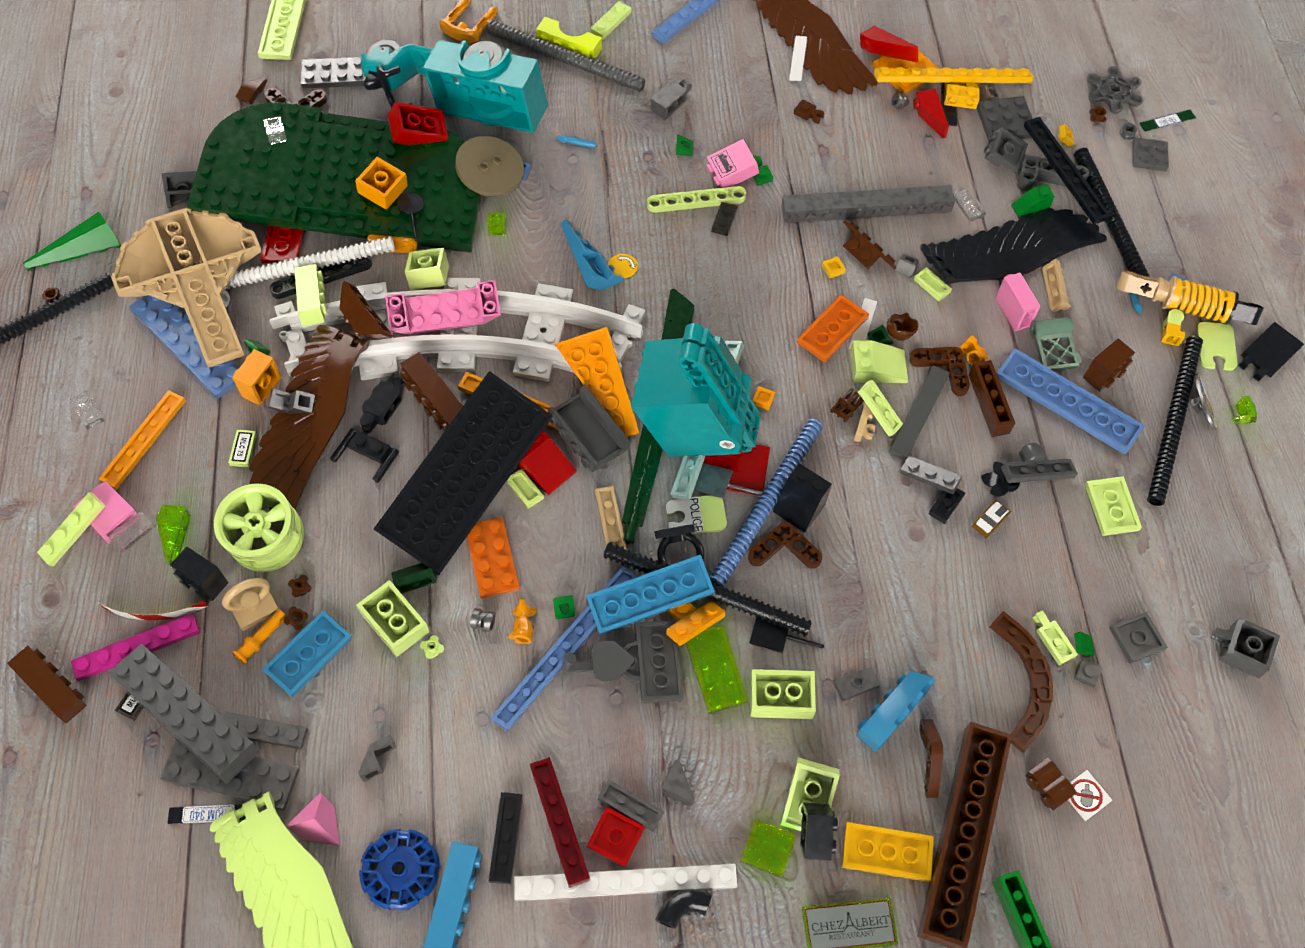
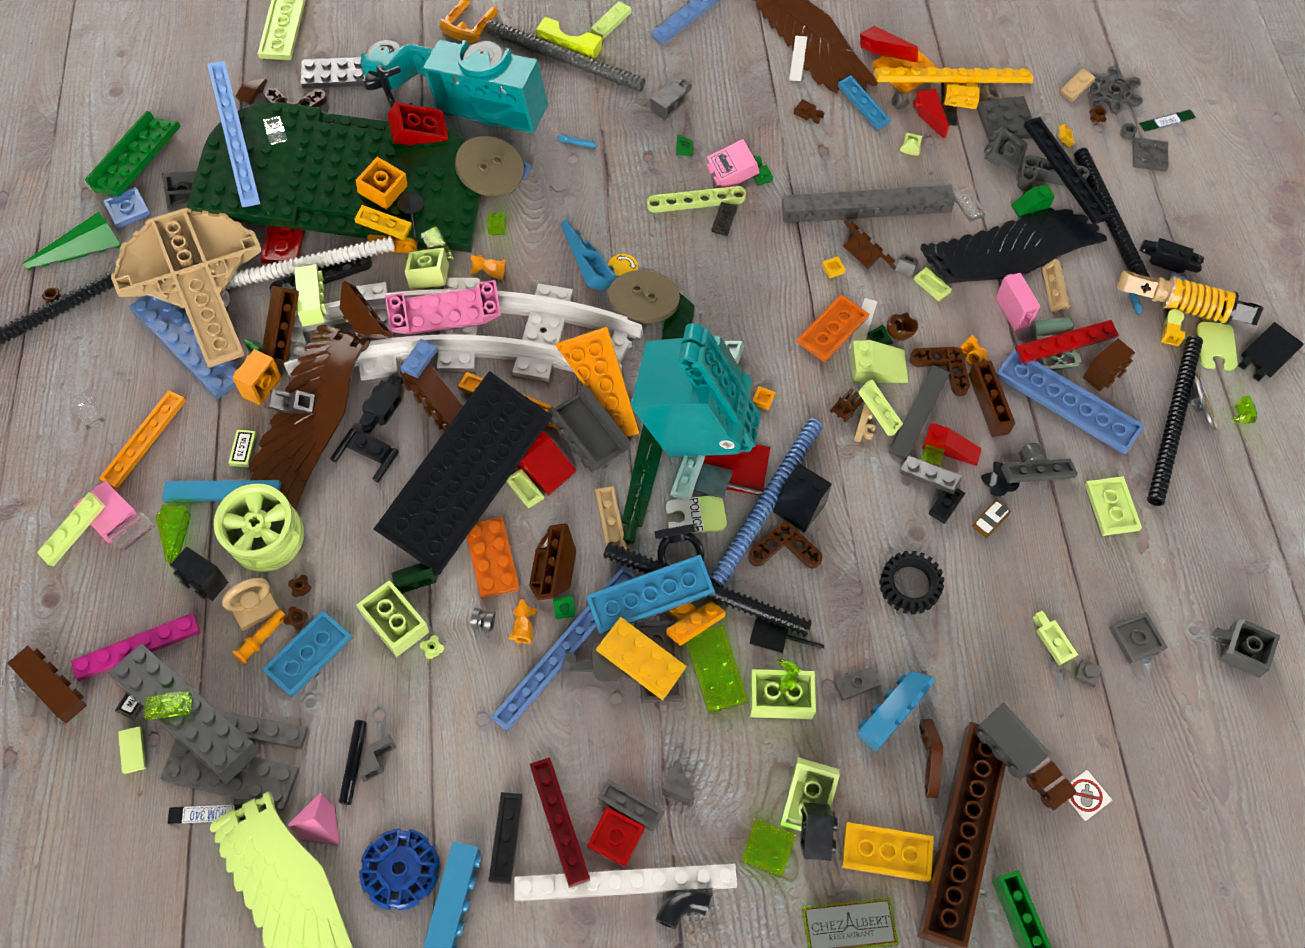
(127, 207): none -> medium blue plate
(131, 154): none -> green bracket
(132, 750): none -> yellowish green tile
(165, 616): sticker -> none
(167, 705): none -> clear neon green plate
(206, 490): none -> dark azure tile
(233, 134): none -> light blue plate
(280, 323): none -> reddish brown brick
(352, 762): none -> black axle
(383, 222): none -> yellow plate
(419, 358): none -> medium blue plate
(434, 240): none -> clear neon green tile
(492, 267): none -> light orange animal
(553, 563): none -> reddish brown wedge
(641, 658): none -> yellow plate
(643, 296): none -> dark tan plate
(789, 680): none -> clear neon green plate
(864, 102): none -> dark azure tile
(907, 603): none -> black tyre
(911, 144): none -> yellowish green tile
(932, 455): none -> clear neon green plate
(953, 444): none -> red slope
(1011, 741): none -> dark grey slope
(1039, 676): reddish brown plate -> none
(1066, 341): none -> red plate
(1077, 85): none -> tan plate
(1084, 644): green tile -> none
(1172, 256): none -> black hinge

